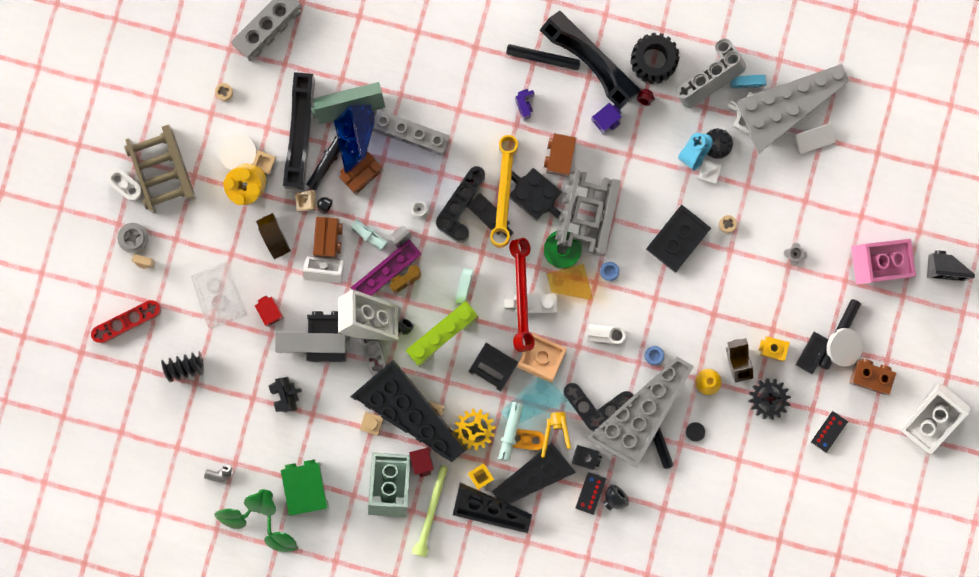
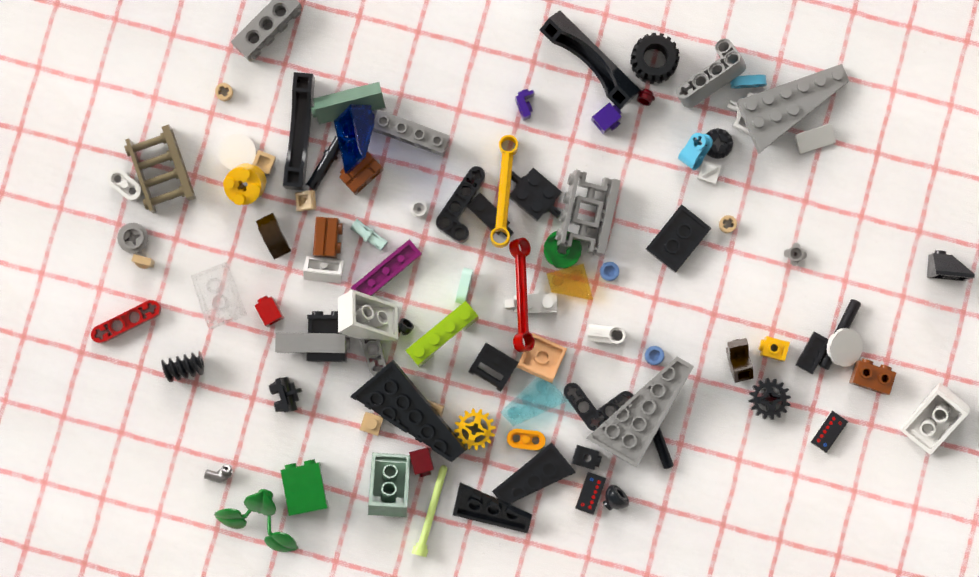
(324, 204): black hinge -> none
(399, 283): pearl gold plate -> none
(400, 236): light grey slope -> none
(480, 476): yellow brick -> none
(510, 431): light aqua pin -> none
(543, 57): black axle -> none
(558, 421): yellow plant -> none
(560, 155): dark orange brick -> none
(695, 431): black piece -> none
(708, 381): yellow brick -> none
(883, 261): bright pink slope -> none

